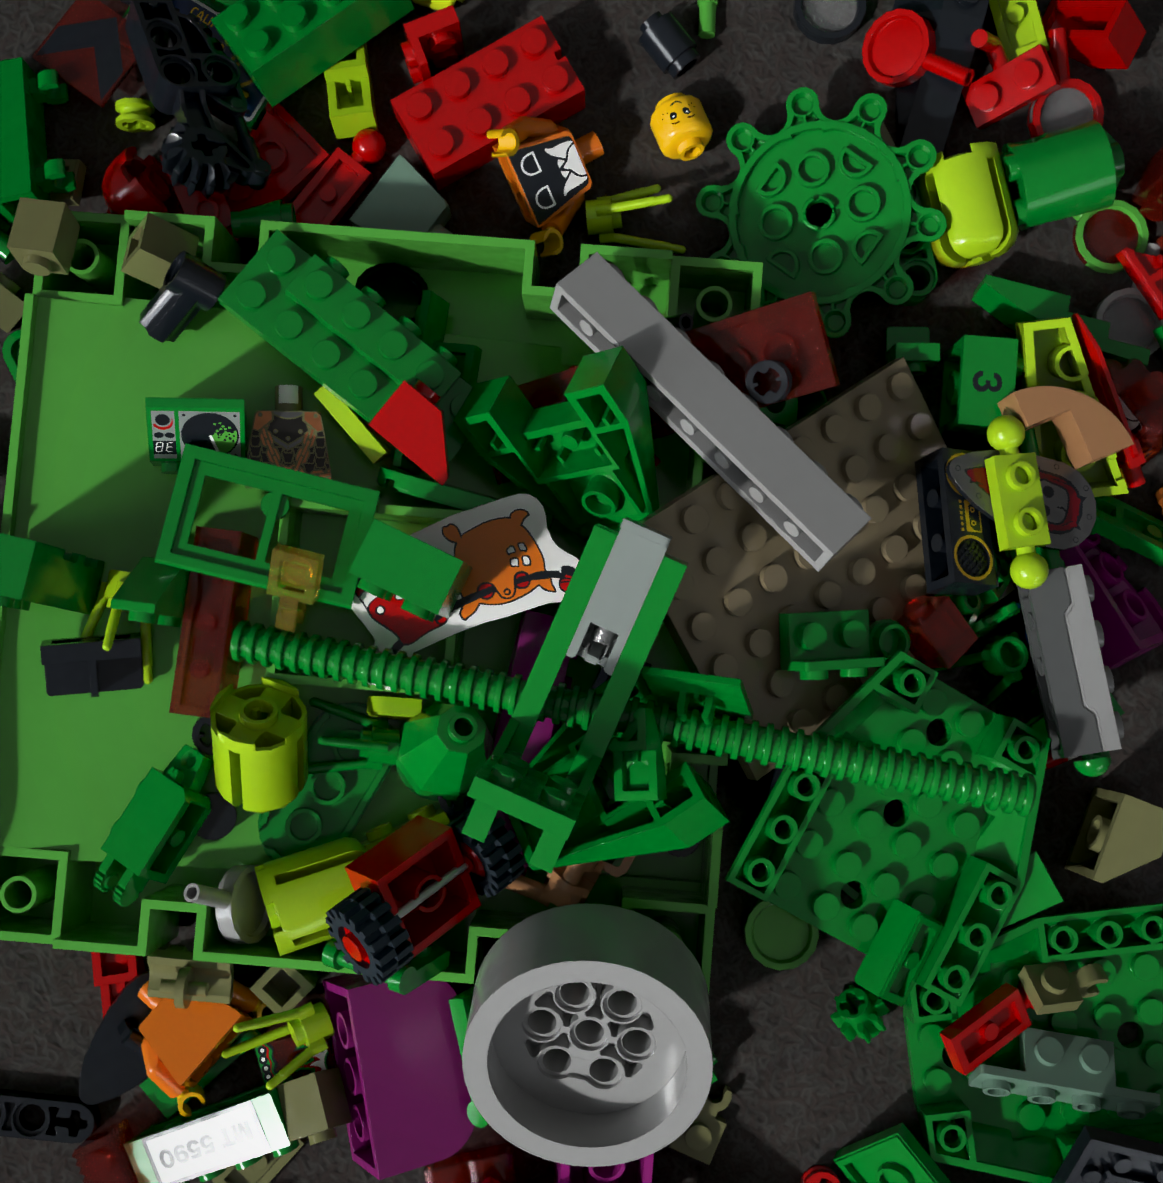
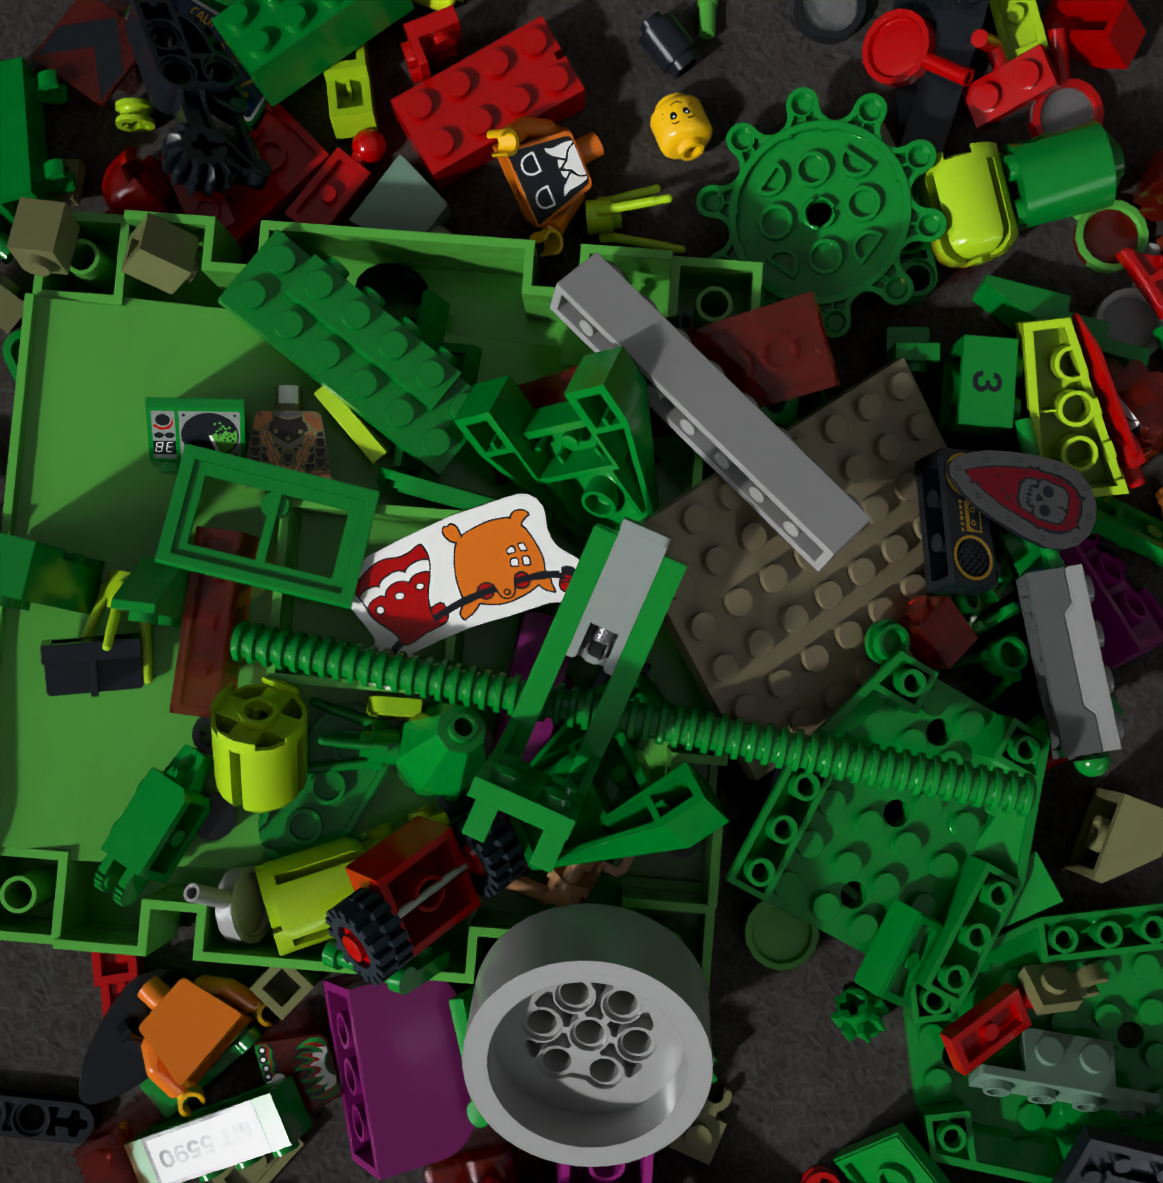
(185, 291): black piece -> none
(185, 980): olive hips -> none
(248, 221): green cone -> none
(296, 580): clear yellow plate -> none
(307, 1026): lime plant -> none
(314, 1105): olive brick -> none
(411, 569): green brick -> none
(416, 428): red slope -> none
(639, 760): green slope -> none
(700, 691): green piece -> none
(770, 396): black bush -> none
(826, 642): green bracket -> none
(1017, 502): lime plate -> none
(1082, 423): medium nougat brick -> none

